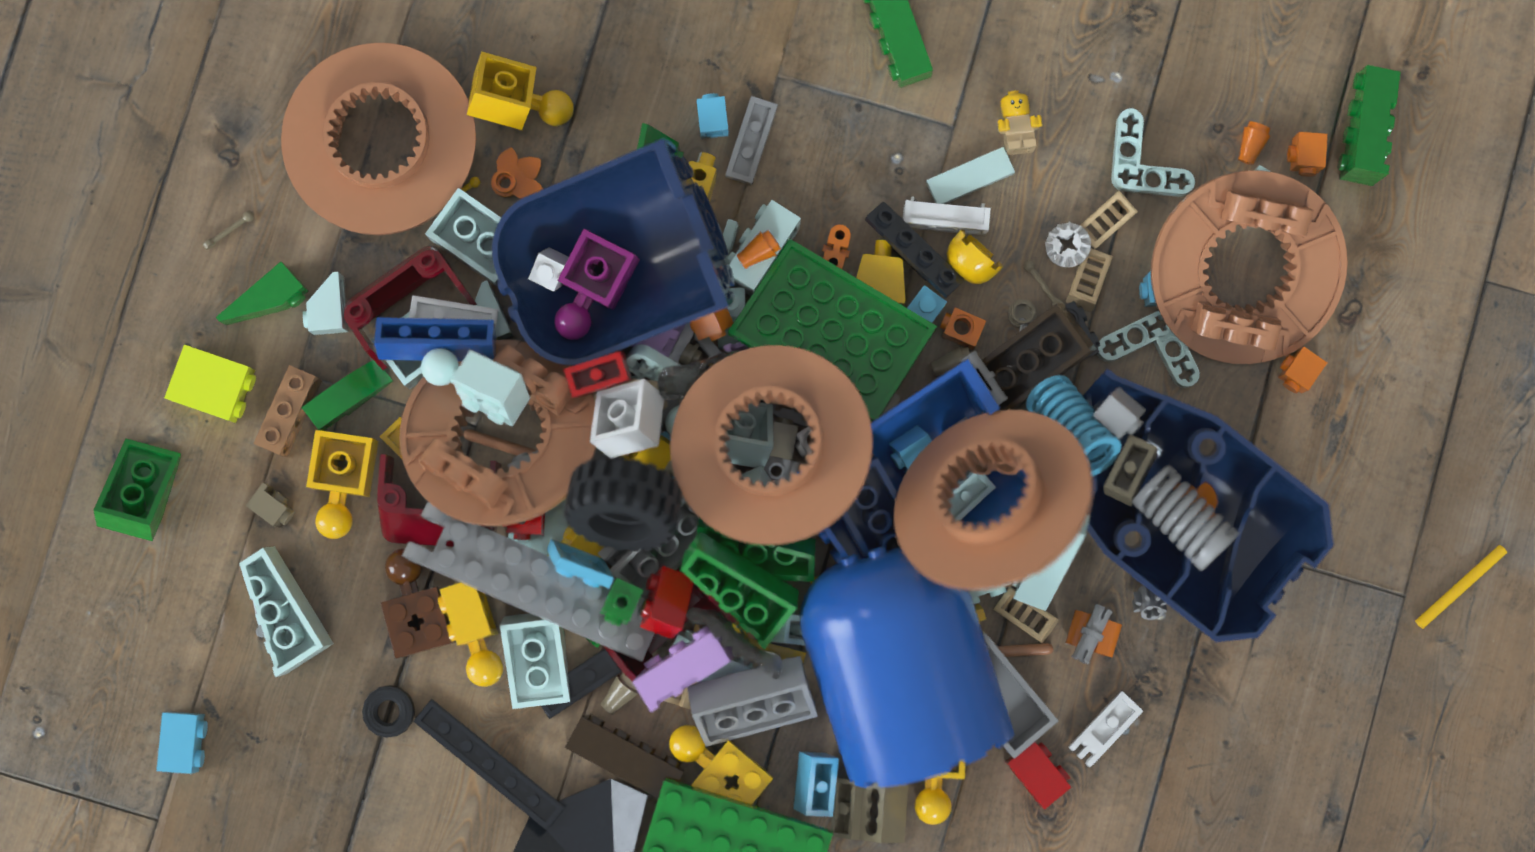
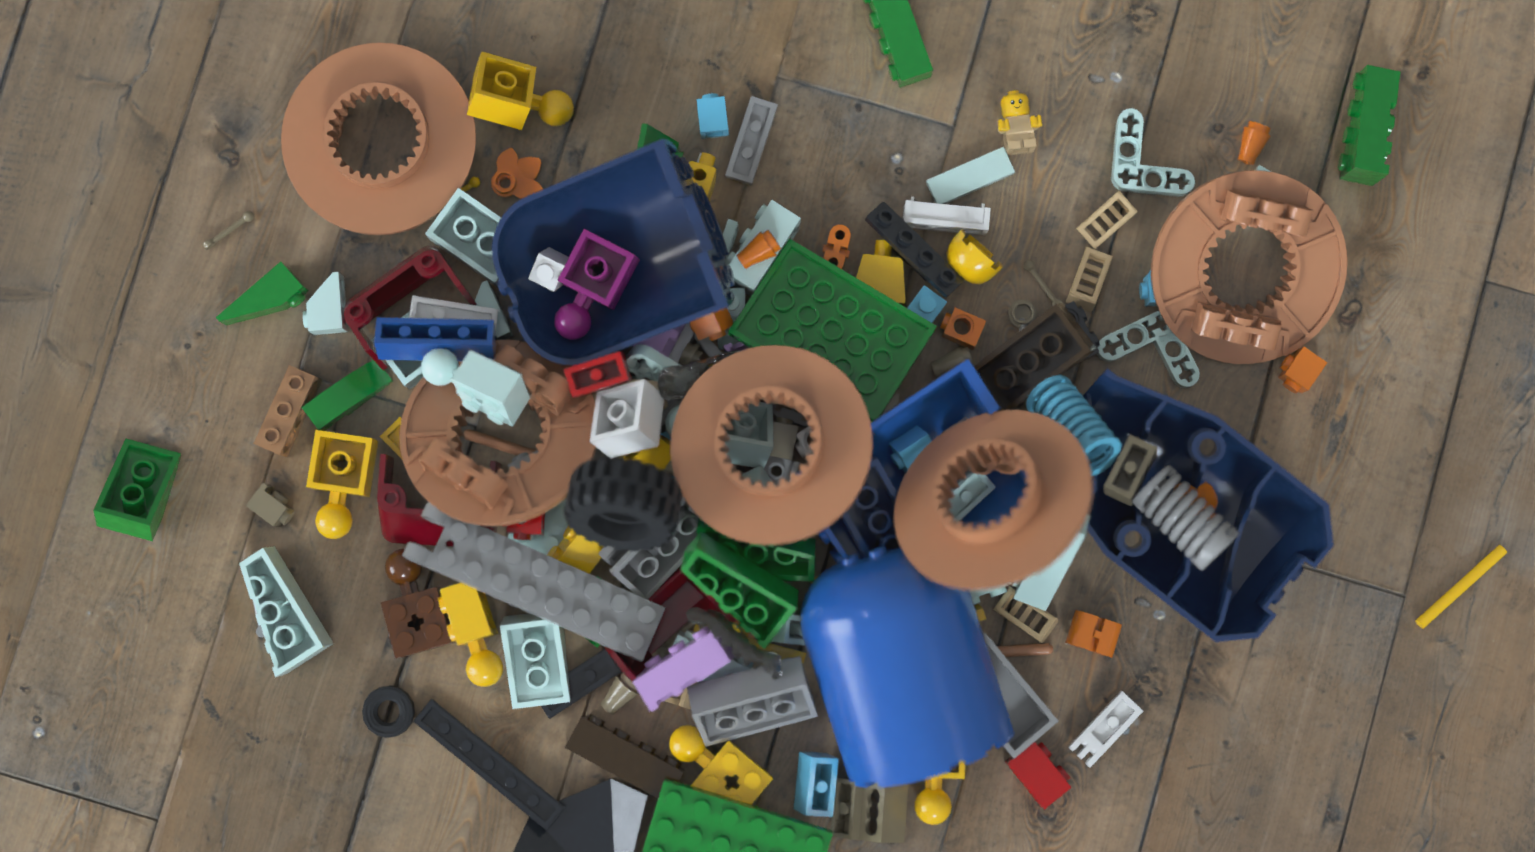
(181, 742): medium azure brick -> none
(210, 384): neon yellow brick -> none
(576, 562): medium azure plate -> none
(620, 602): green brick -> none
(666, 602): red brick -> none
(976, 362): light grey pin -> none
(1069, 257): white gear -> none
(1092, 634): light grey pin -> none
(1120, 413): light grey brick -> none
(1148, 604): light grey gear -> none
(1308, 153): orange brick -> none

